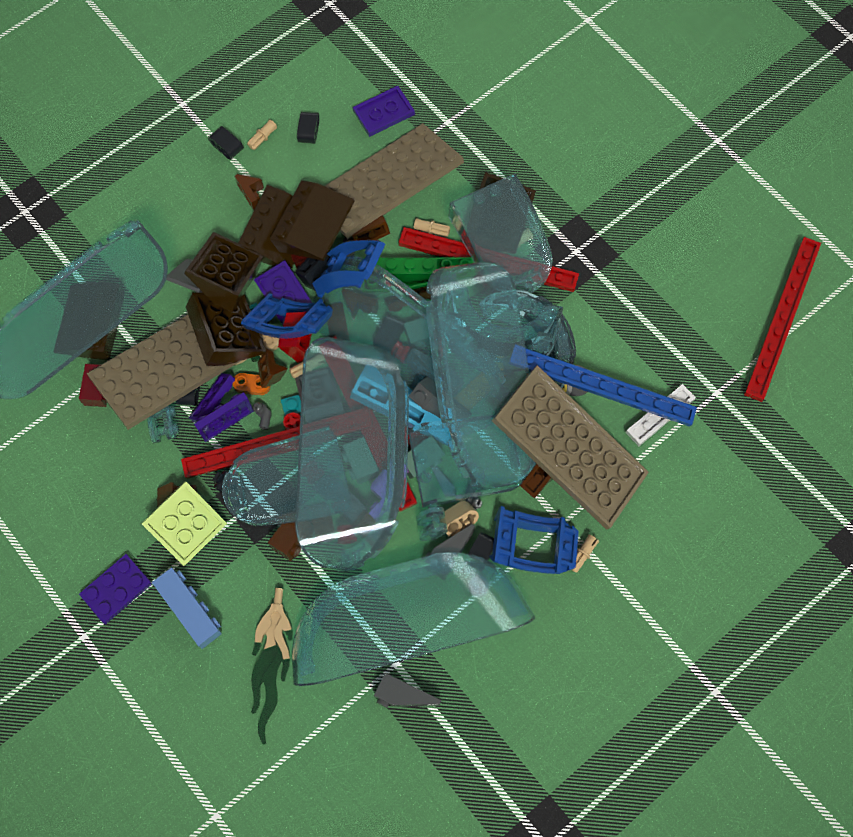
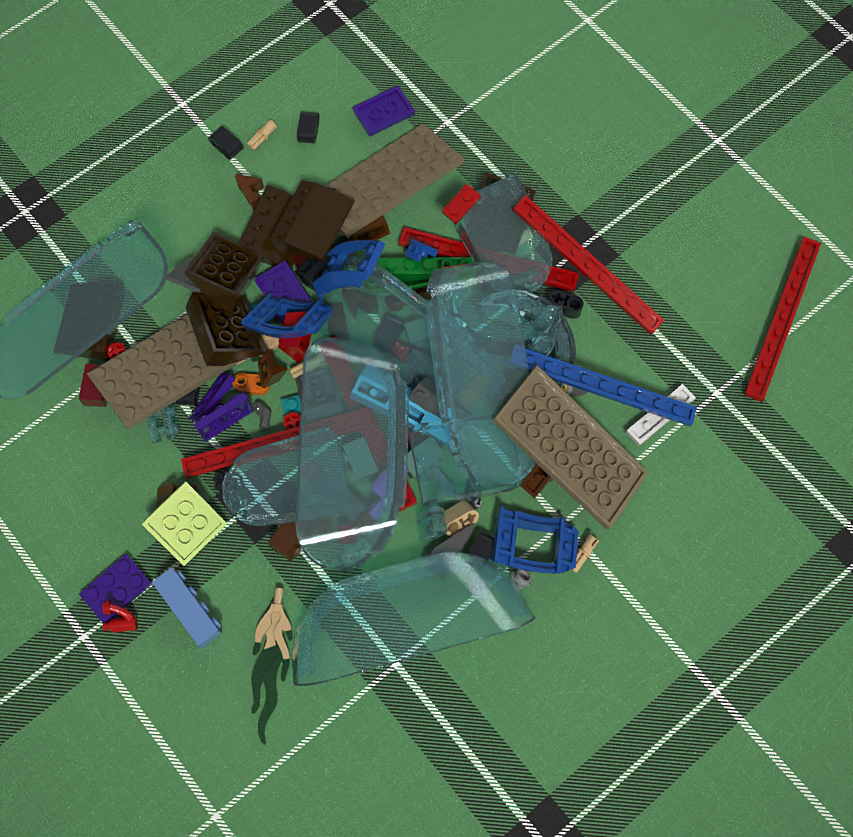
(115, 349): none -> red wheel
(125, 623): none -> red plant
(400, 694): dark grey slope -> none
(418, 249): none -> blue bracket
(431, 227): tan axle -> none
(461, 204): none -> red plate
(521, 578): none -> light grey plate
(570, 300): none -> black beam
(588, 265): none -> red plate

